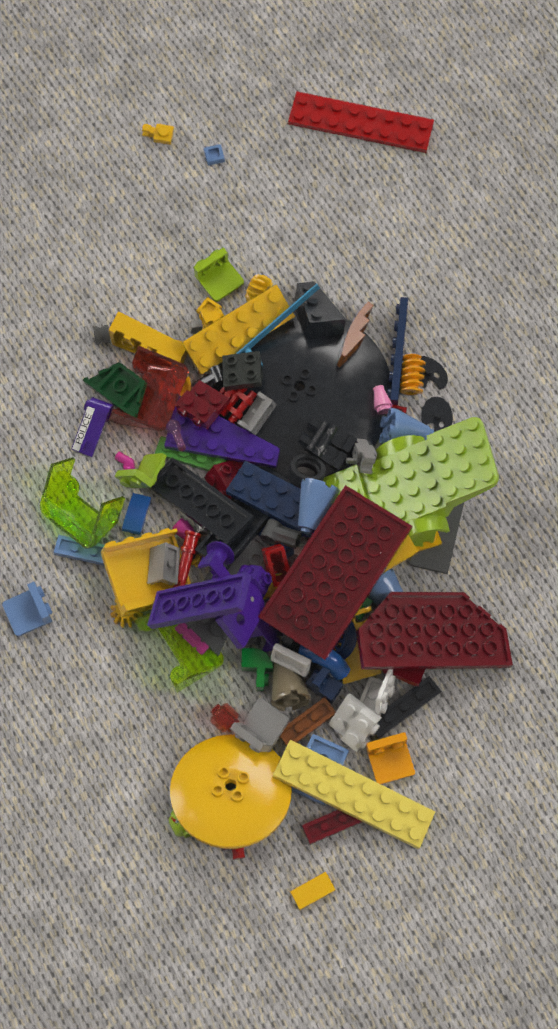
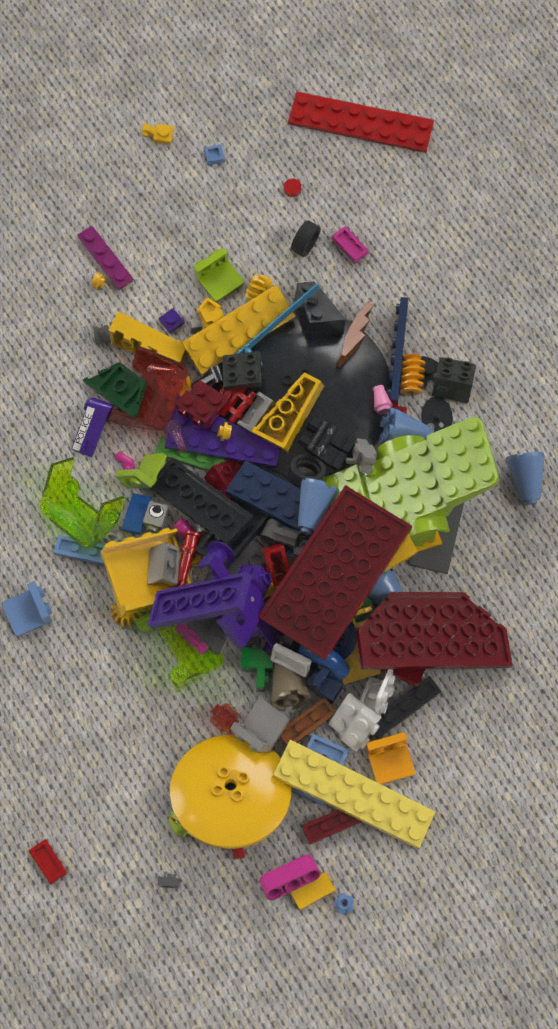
(48, 861): none -> red tile
(98, 281): none -> yellow plate
(105, 257): none -> magenta plate
(155, 517): none -> light grey brick
(169, 881): none -> dark grey plate
(171, 320): none -> dark purple plate
(224, 431): none -> yellow plate
(289, 414): none -> yellow wedge
(289, 877): none -> dark pink beam
(292, 187): none -> red tile
(305, 238): none -> black tyre
(349, 903): none -> medium blue plate
(350, 244): none -> dark pink plate
(454, 379): none -> pearl dark grey bracket
(527, 475): none -> medium blue cone

